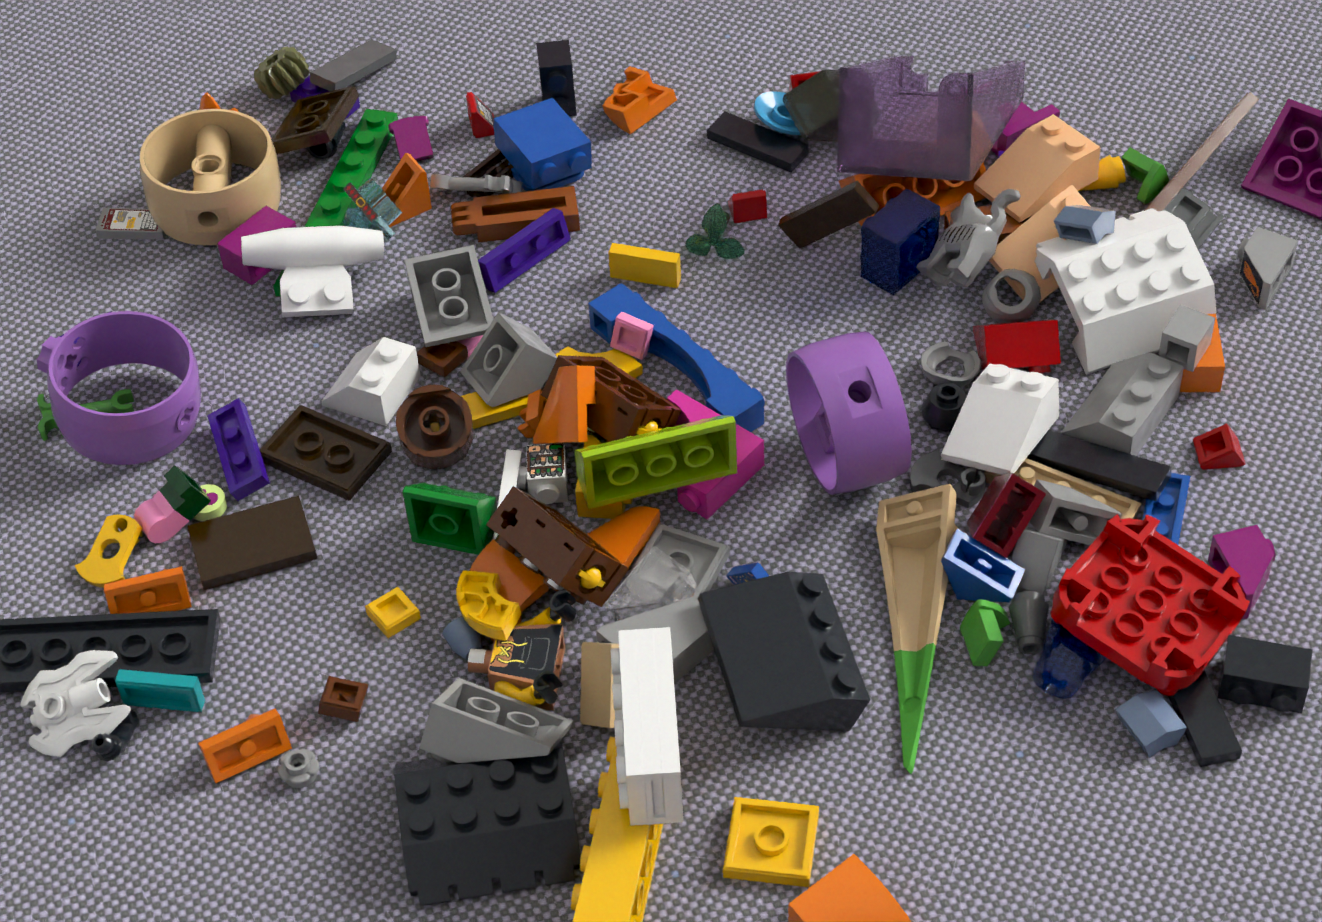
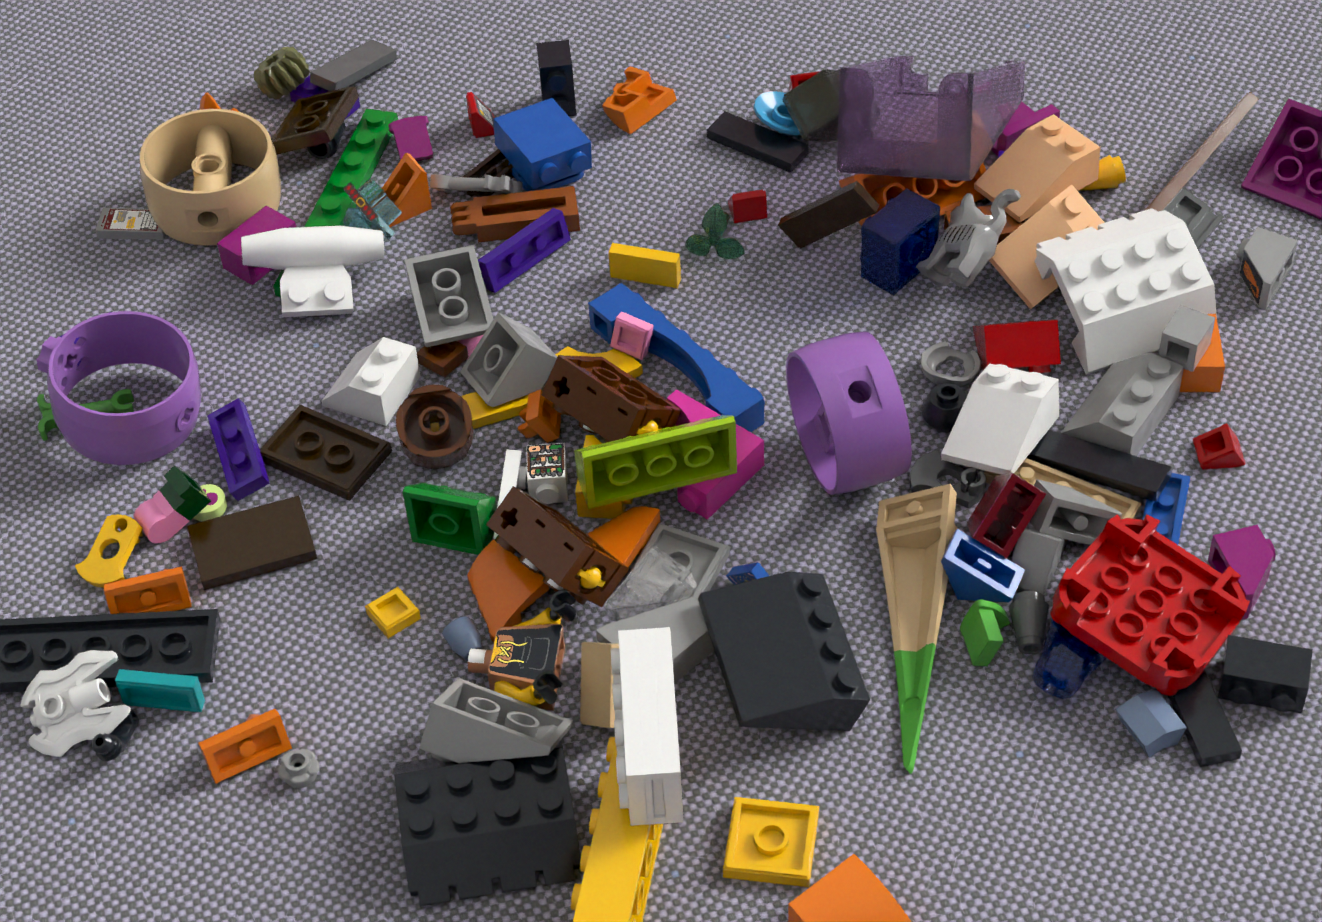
(343, 699): reddish brown tile -> none
(484, 607): yellow tile -> none
(566, 407): orange slope -> none
(1010, 314): light grey piece -> none
(1085, 223): sand blue piece -> none
(1146, 170): bright green tile -> none

